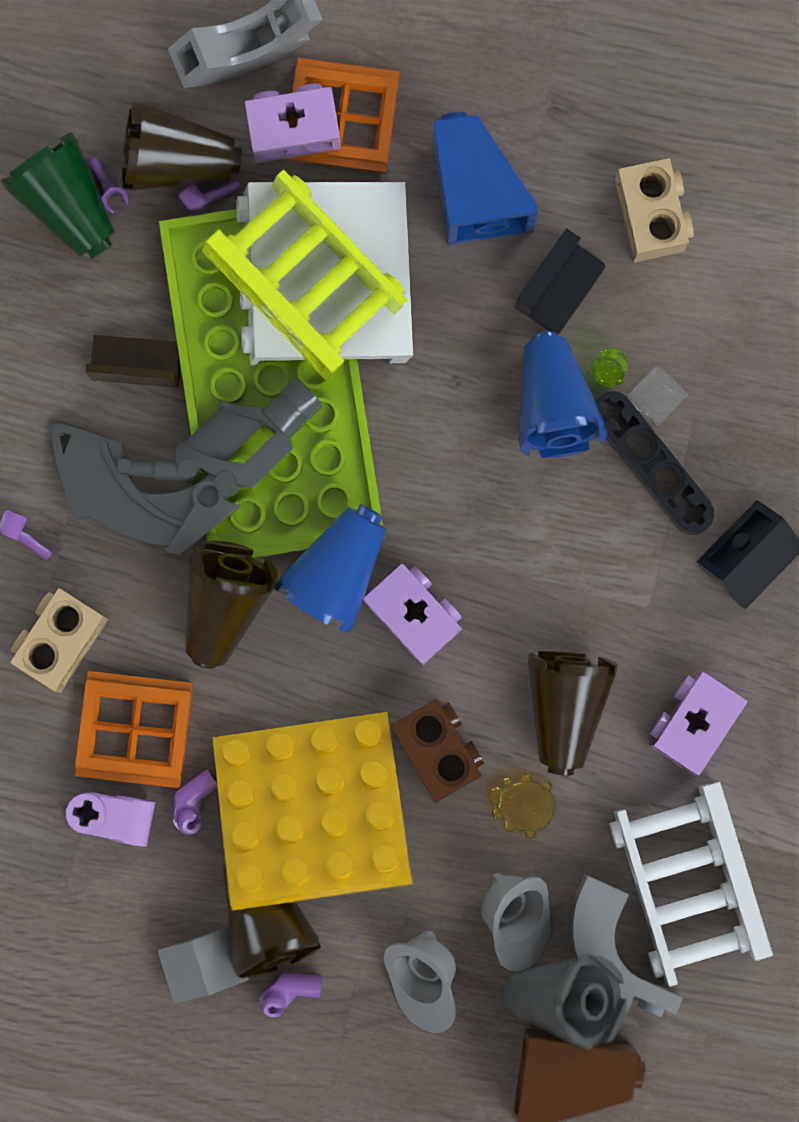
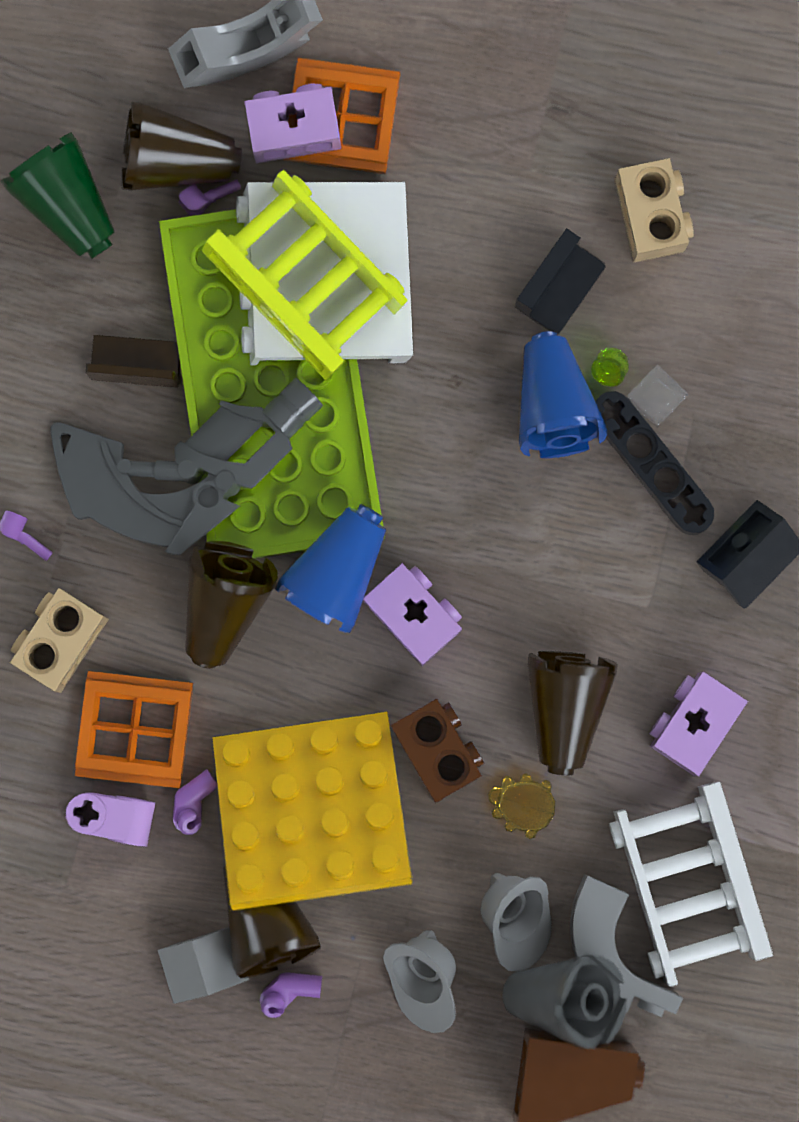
(106, 184): medium lavender hand -> none
(477, 183): blue slope -> none

